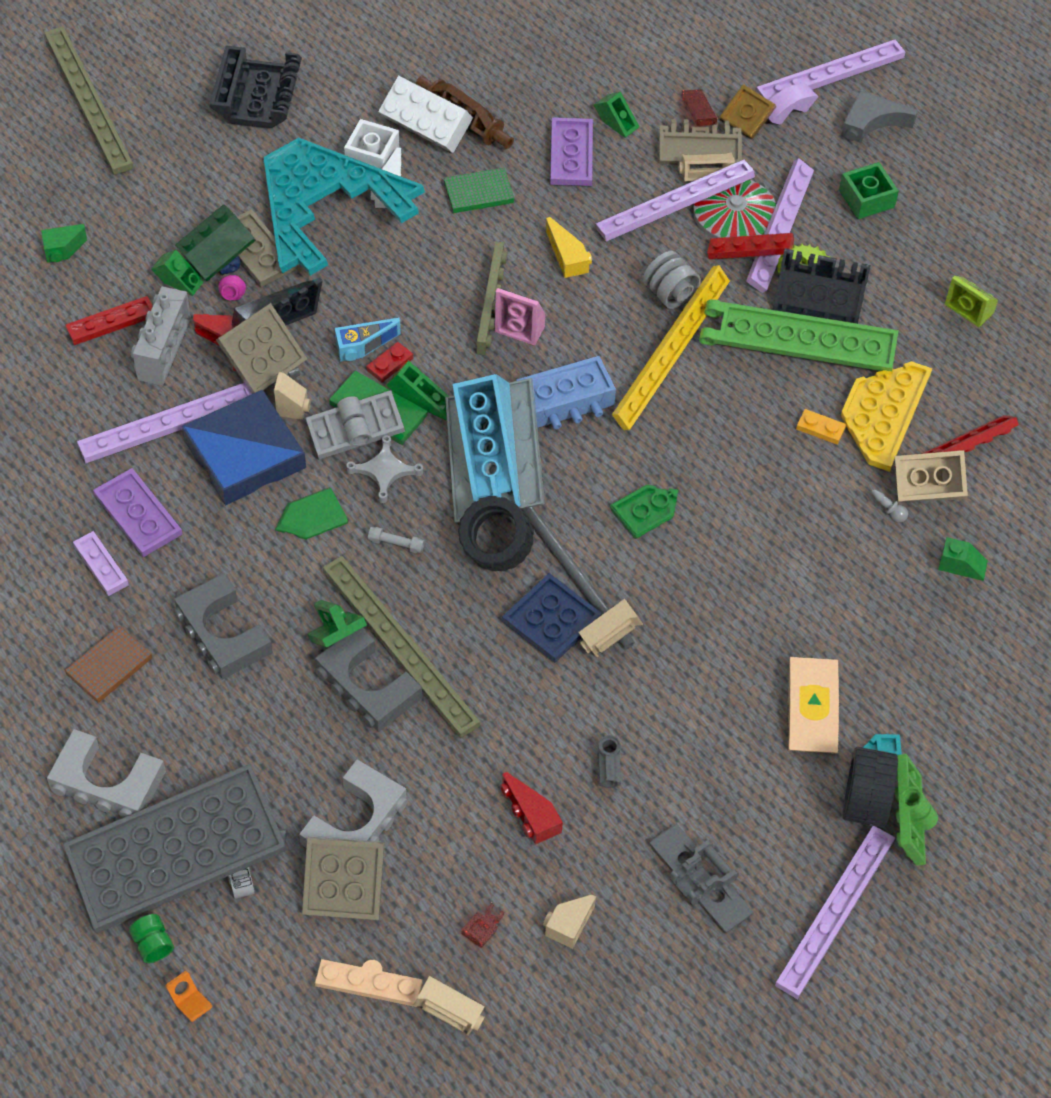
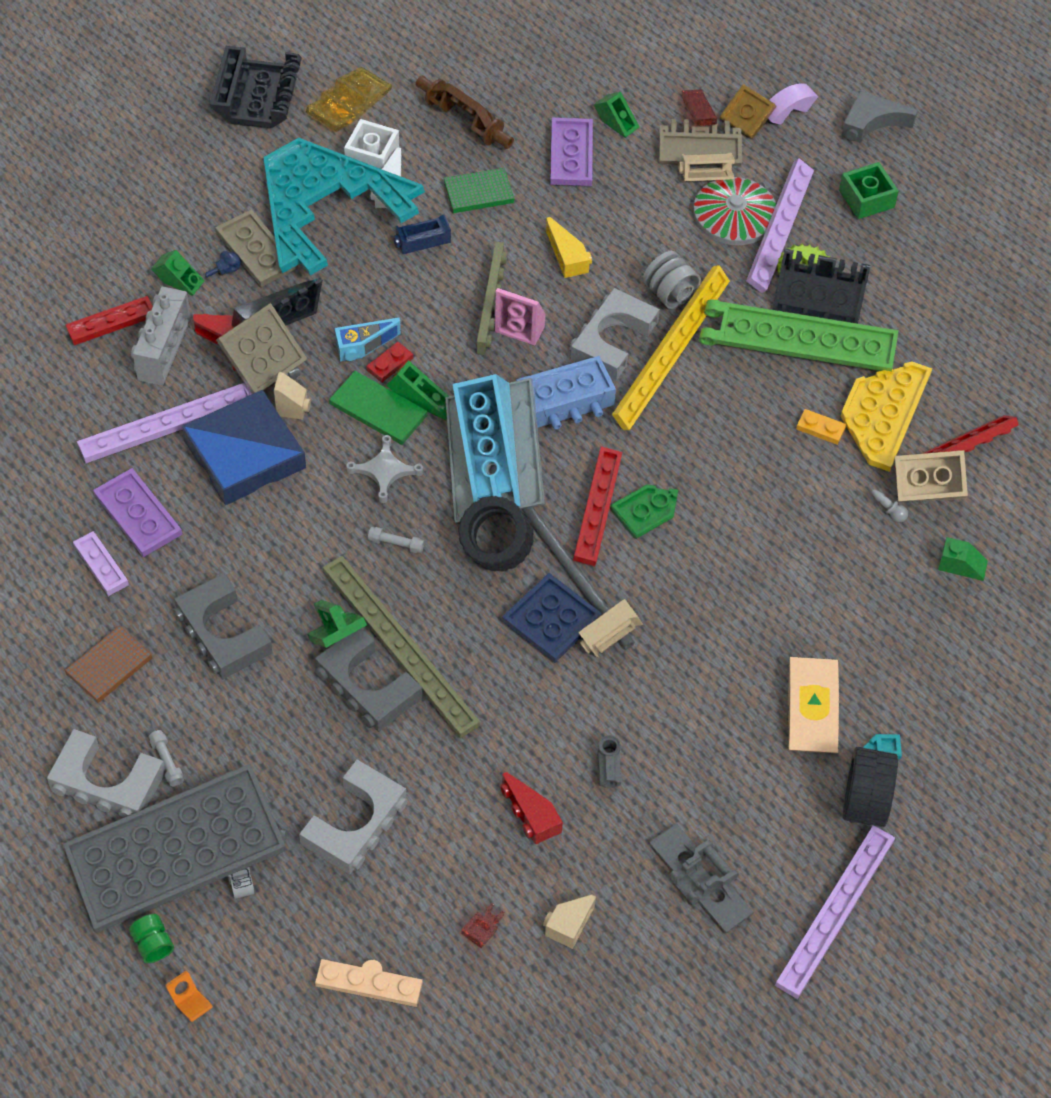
(63, 241): green slope -> none
(89, 100): olive plate -> none
(173, 775): none -> light grey bar
(215, 242): dark green slope -> none
(232, 287): dark pink animal -> none
(312, 515): green tile -> none
(343, 878): dark tan plate -> none
(348, 99): none -> clear yellow slope
(354, 424): light grey plate -> none
(422, 235): none -> dark blue window
(425, 114): white brick -> none
(450, 1006): tan window -> none
(597, 506): none -> red plate
(615, 310): none -> light grey arch
(675, 200): lavender plate -> none
(750, 246): red plate -> none
(837, 69): lavender plate -> none
(914, 811): bright green plate -> none
(970, 301): lime slope -> none

